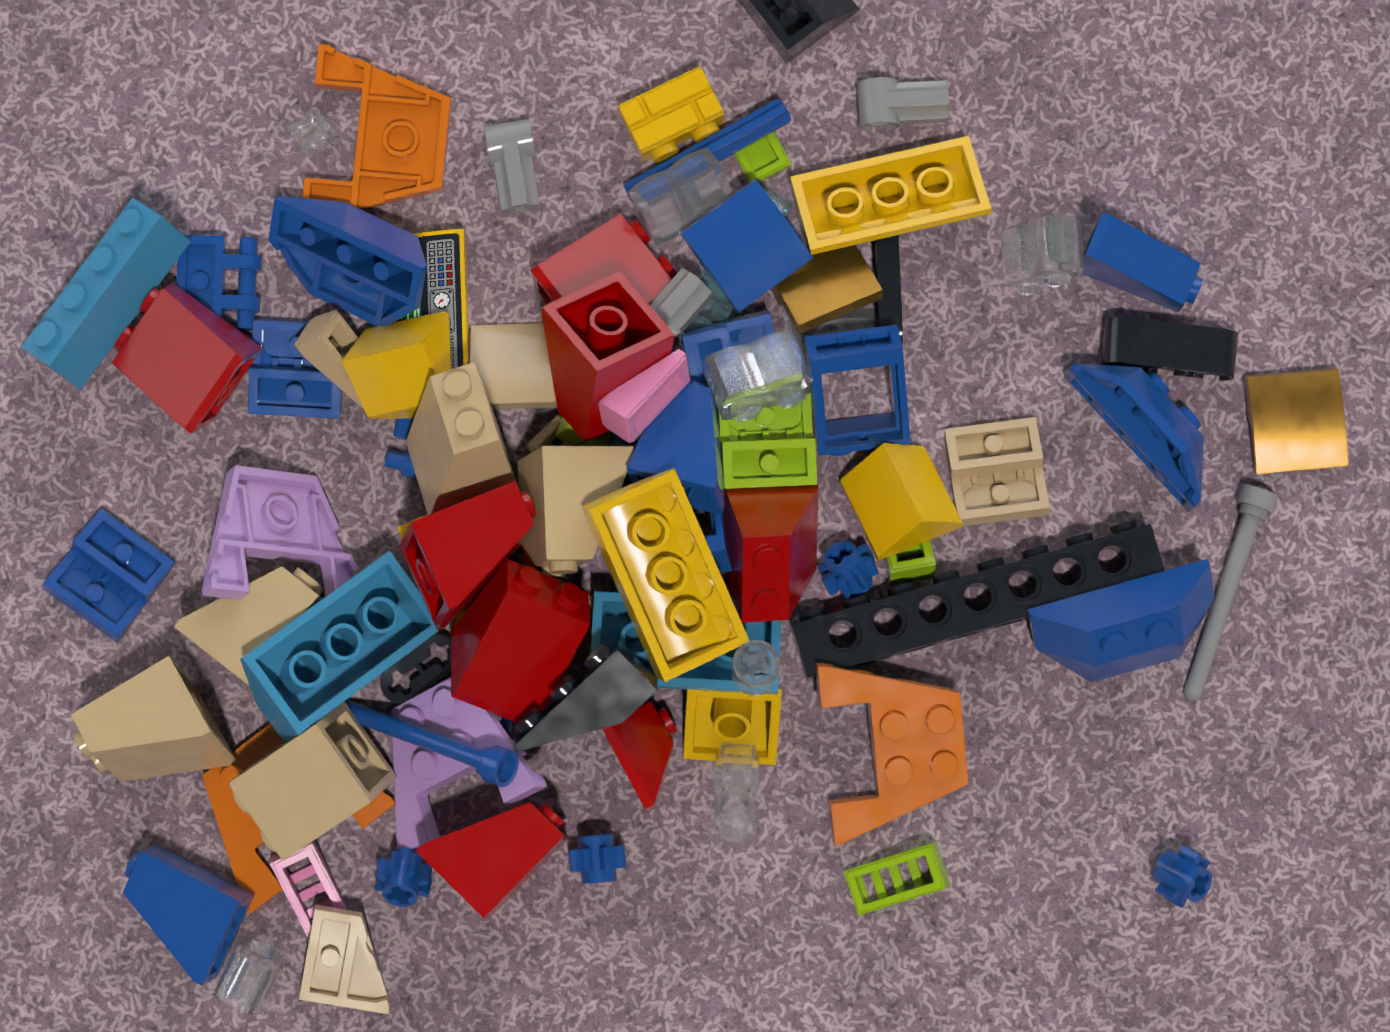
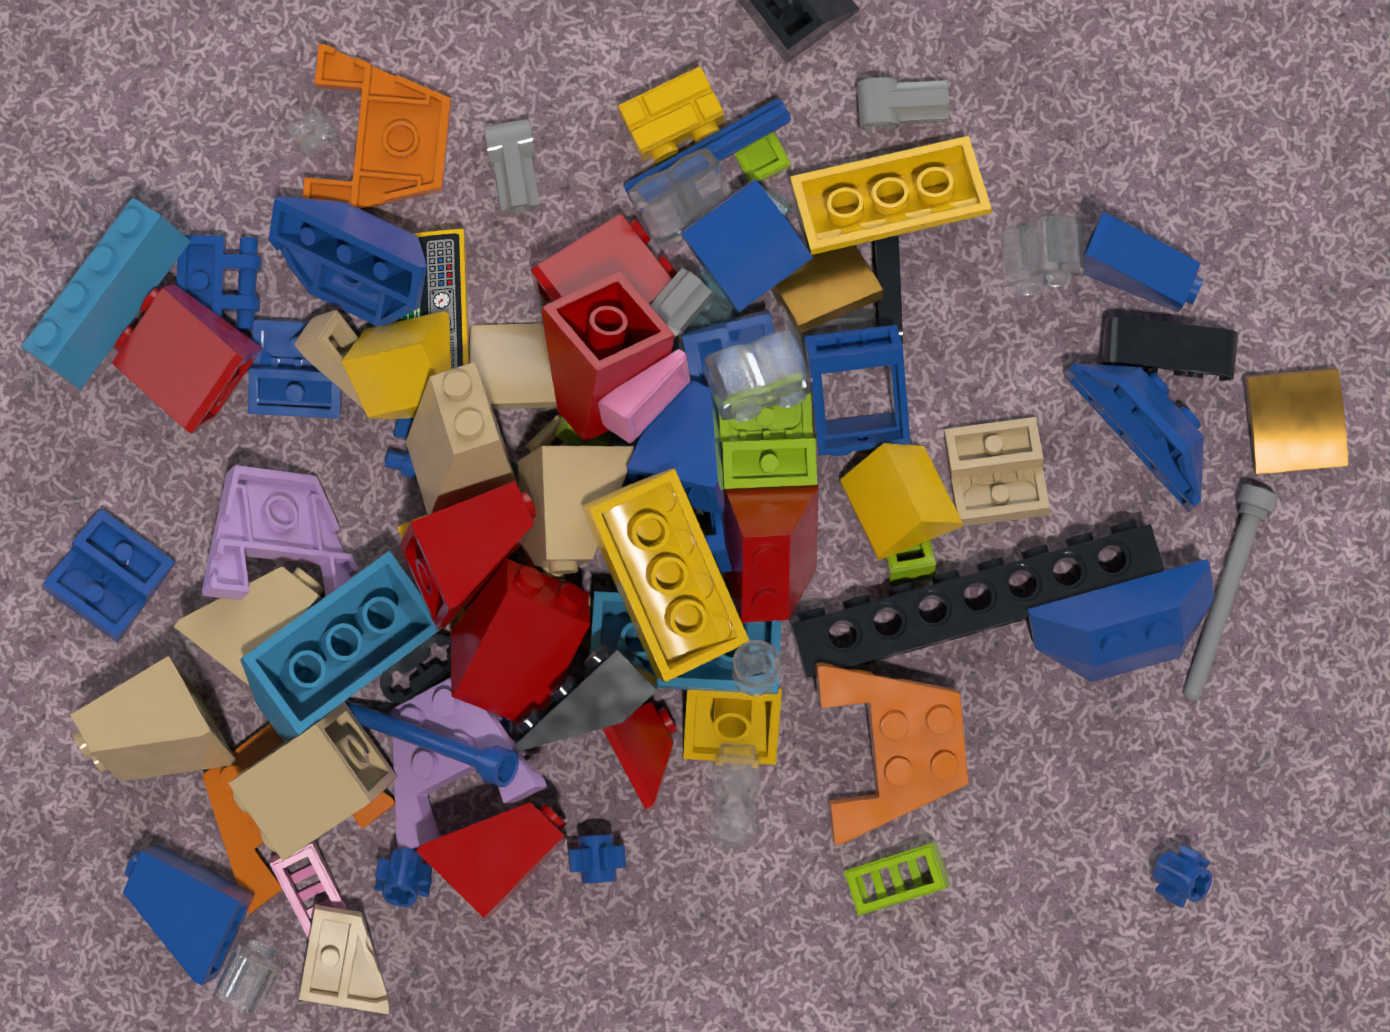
(848, 569): blue gear -> none

